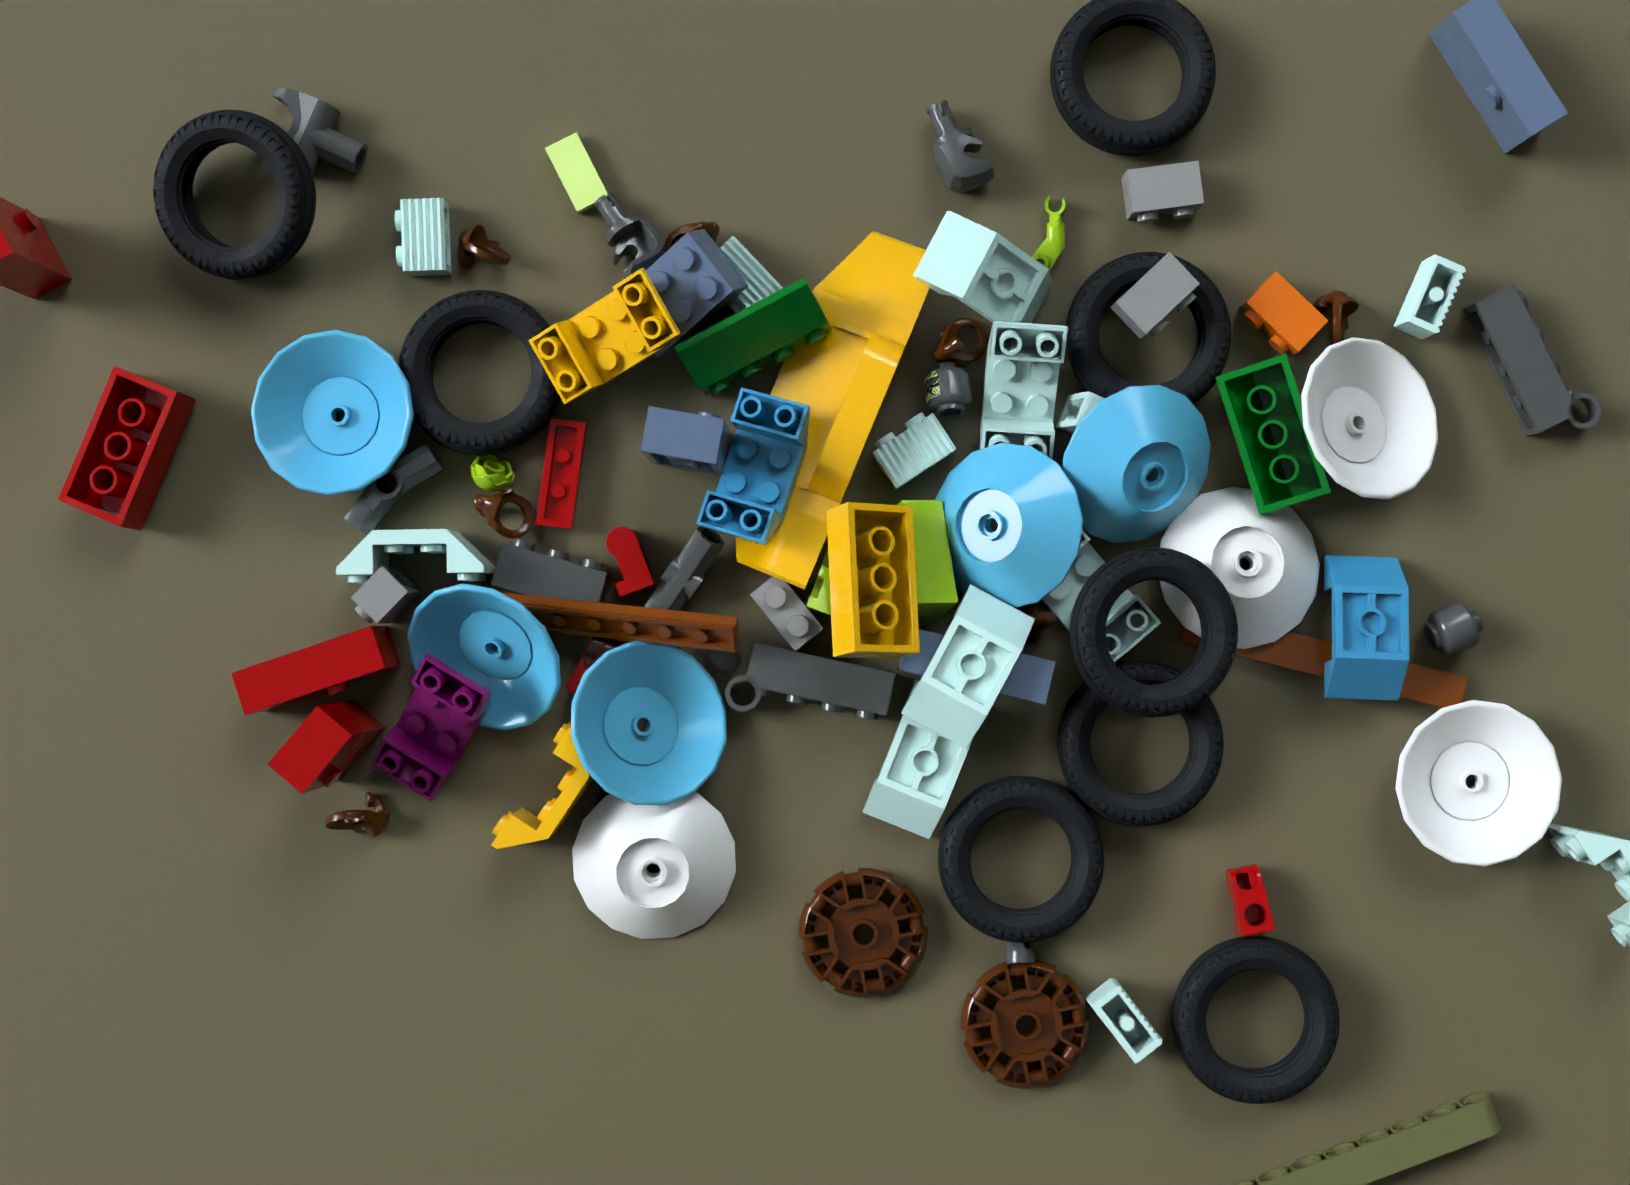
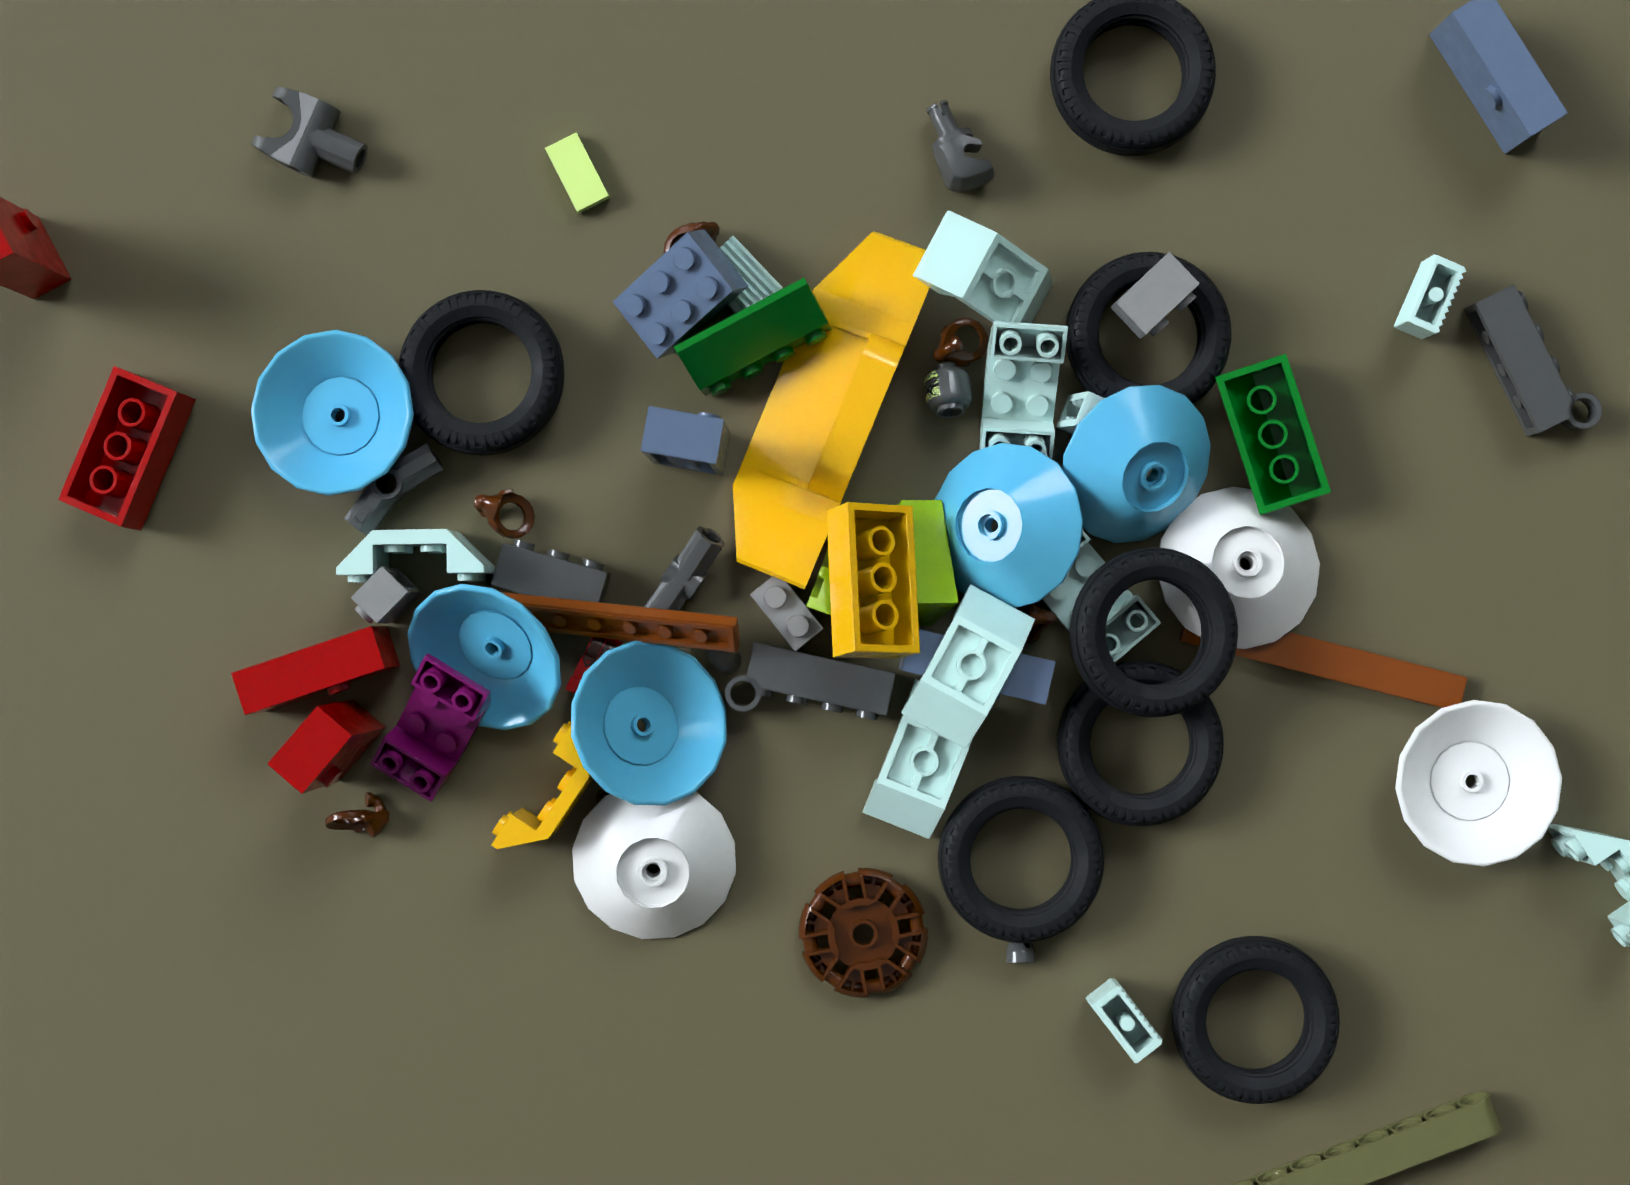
(176, 208): black tyre -> none
(424, 237): light aqua brick -> none
(476, 242): reddish brown piece -> none
(491, 473): lime plate -> none
(561, 473): red plate -> none
(605, 338): yellow slope -> none
(627, 549): red leg -> none
(629, 235): dark grey piece -> none
(758, 467): dark azure slope -> none
(913, 450): light aqua brick -> none
(1009, 1008): reddish brown plate -> none
(1054, 244): lime arm -> none
(1162, 191): light grey piece -> none
(1249, 901): red leg -> none
(1282, 315): orange brick -> none
(1342, 307): reddish brown piece -> none
(1367, 628): dark azure slope -> none
(1369, 418): white dish -> none
(1453, 629): dark grey head -> none

